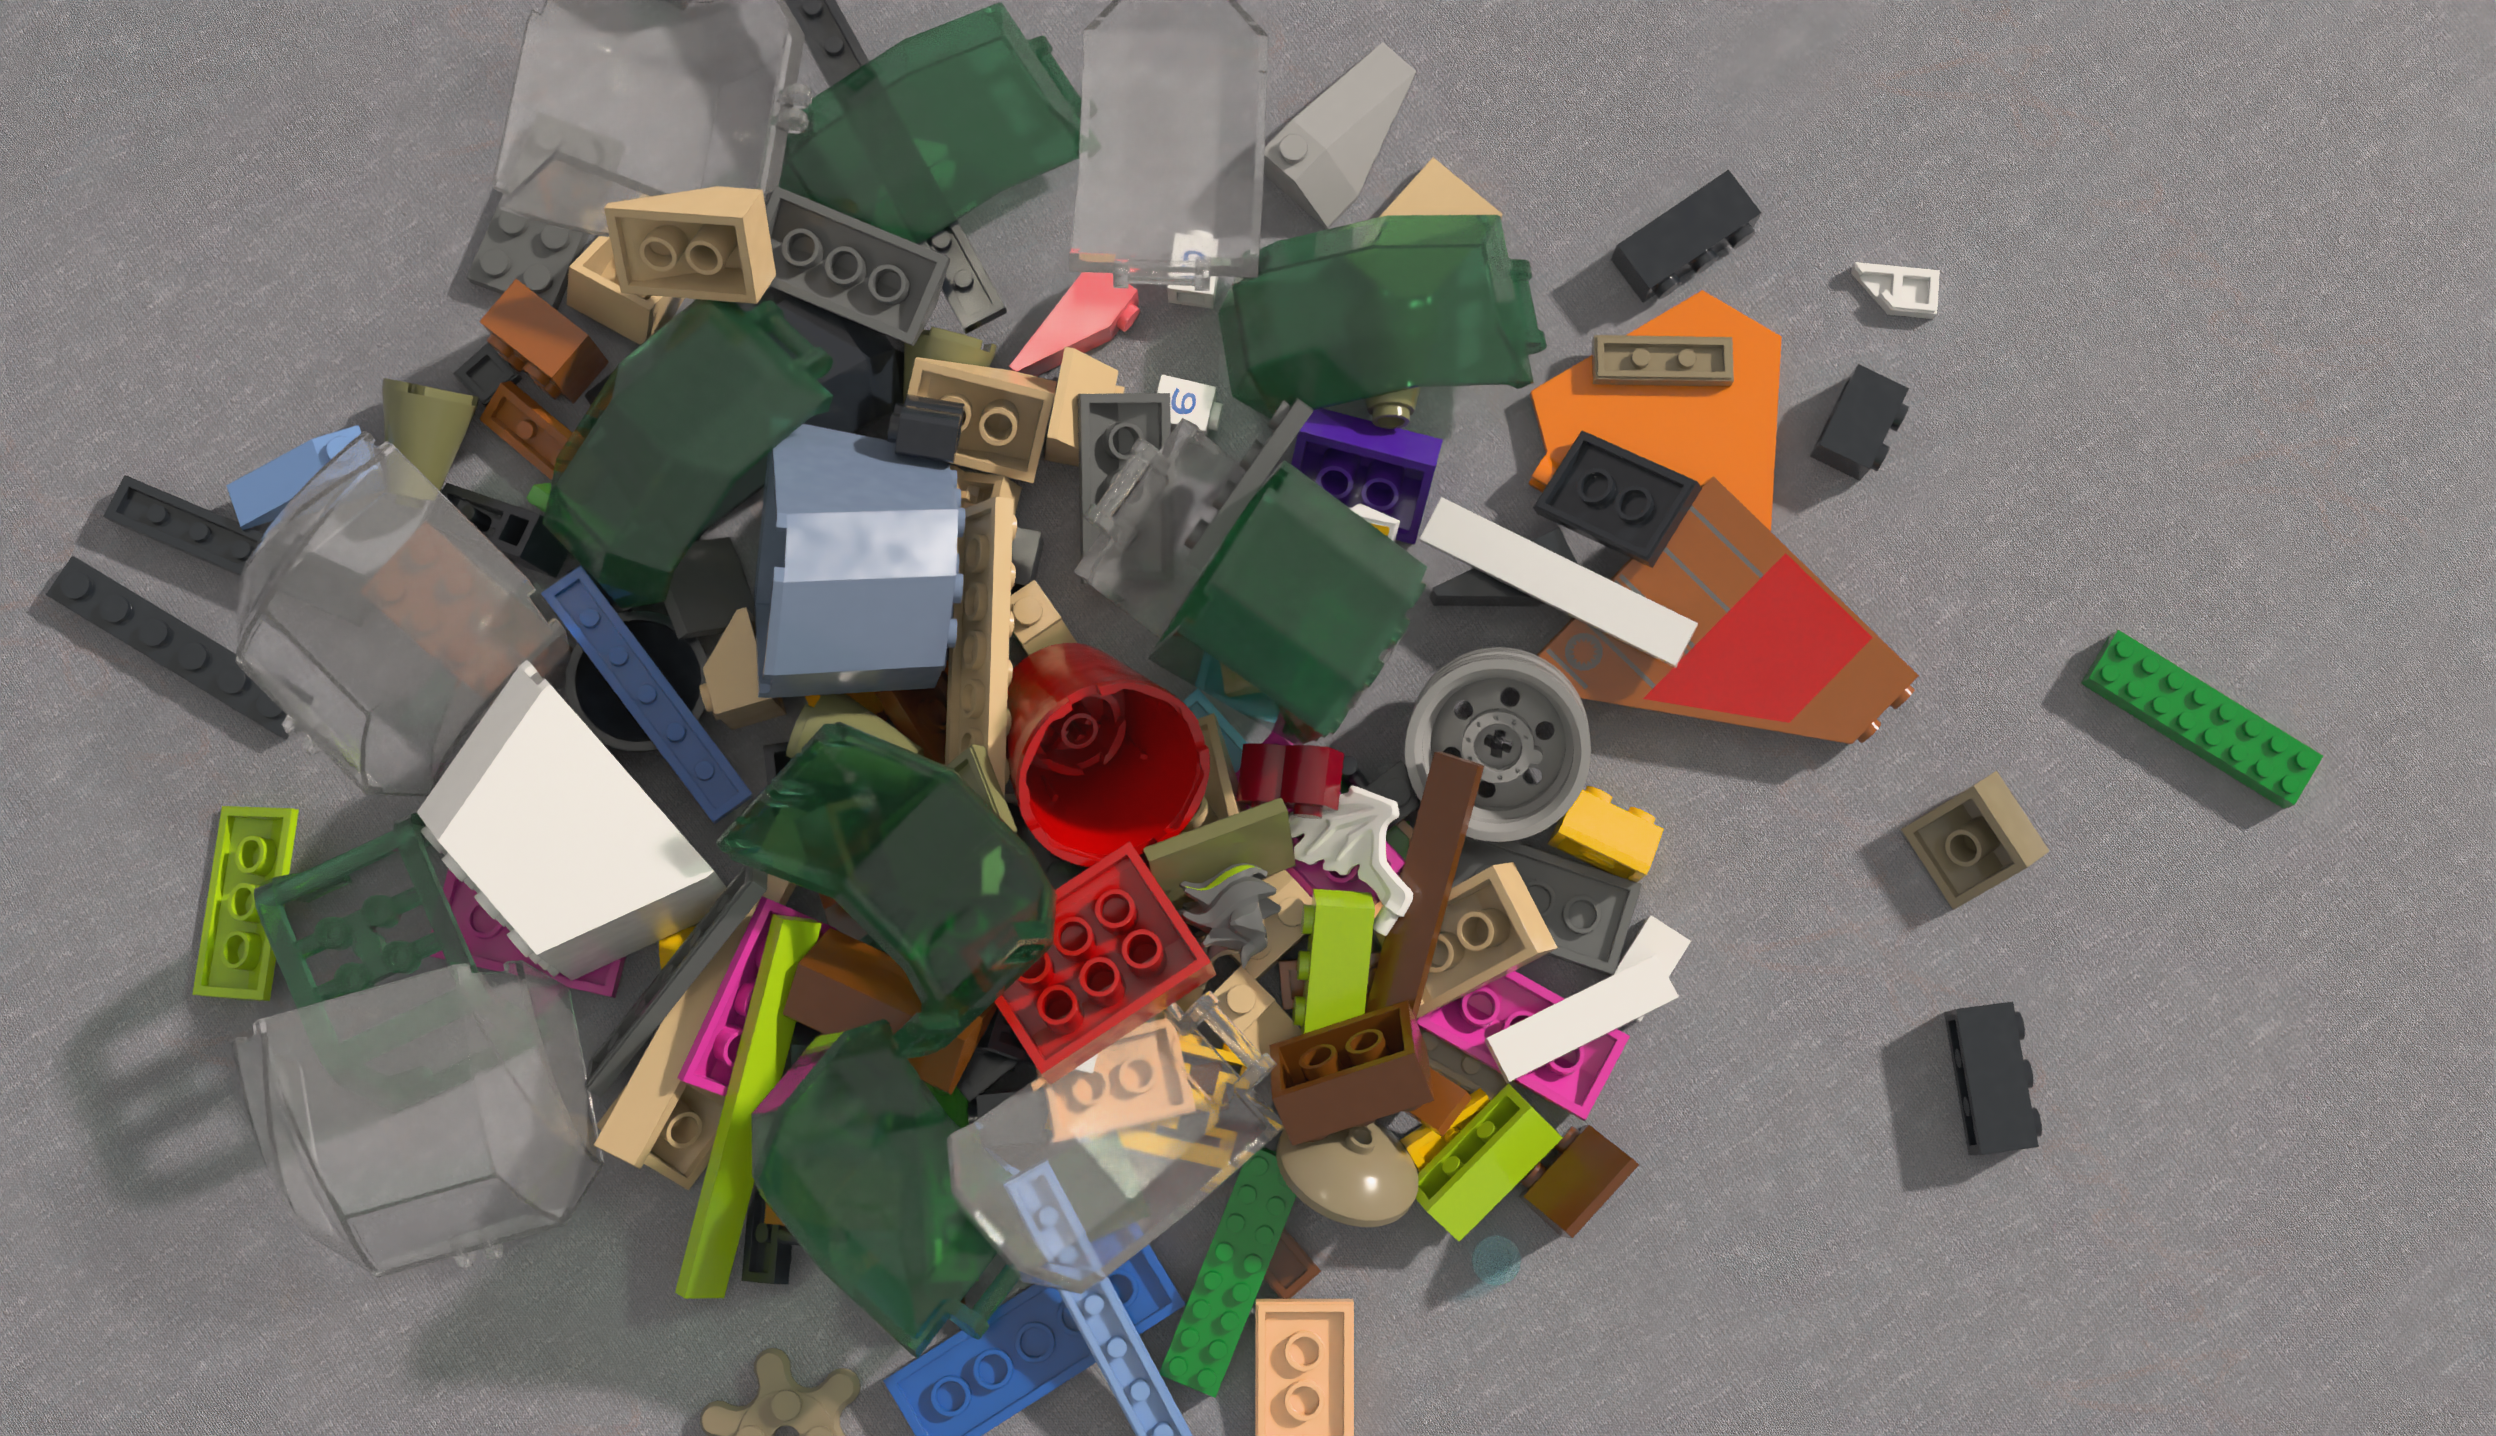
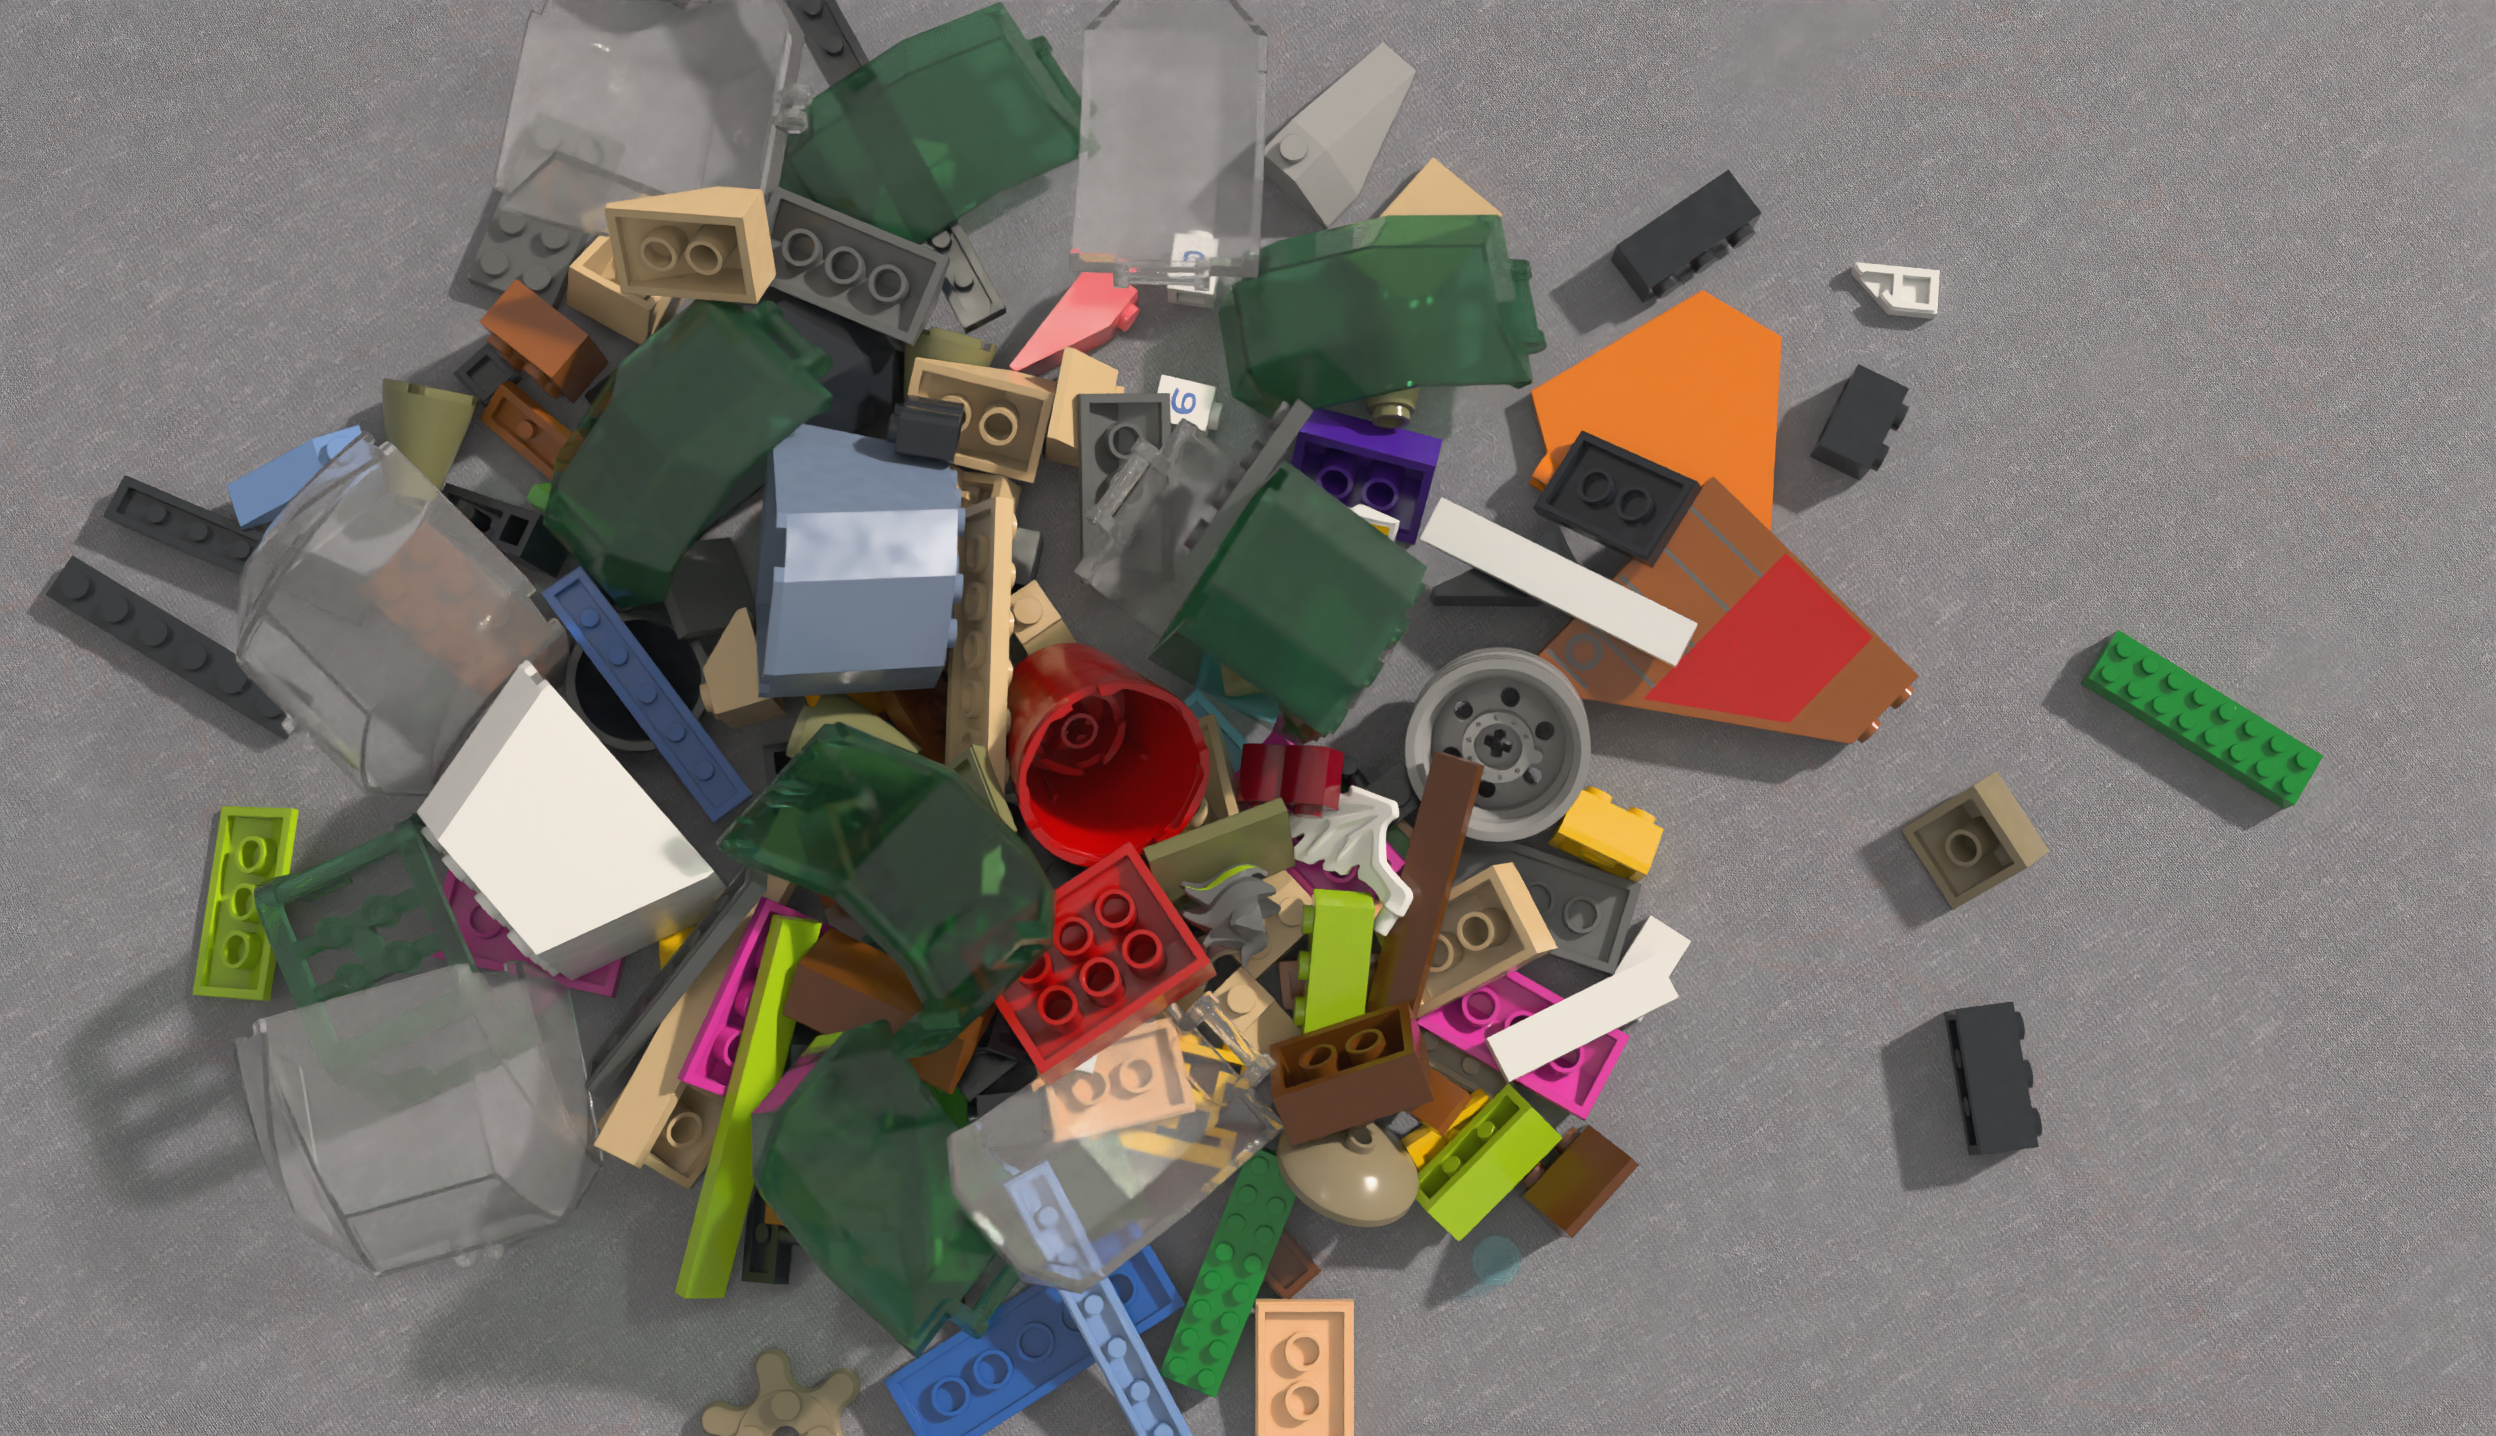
(1662, 360): dark tan tile -> none

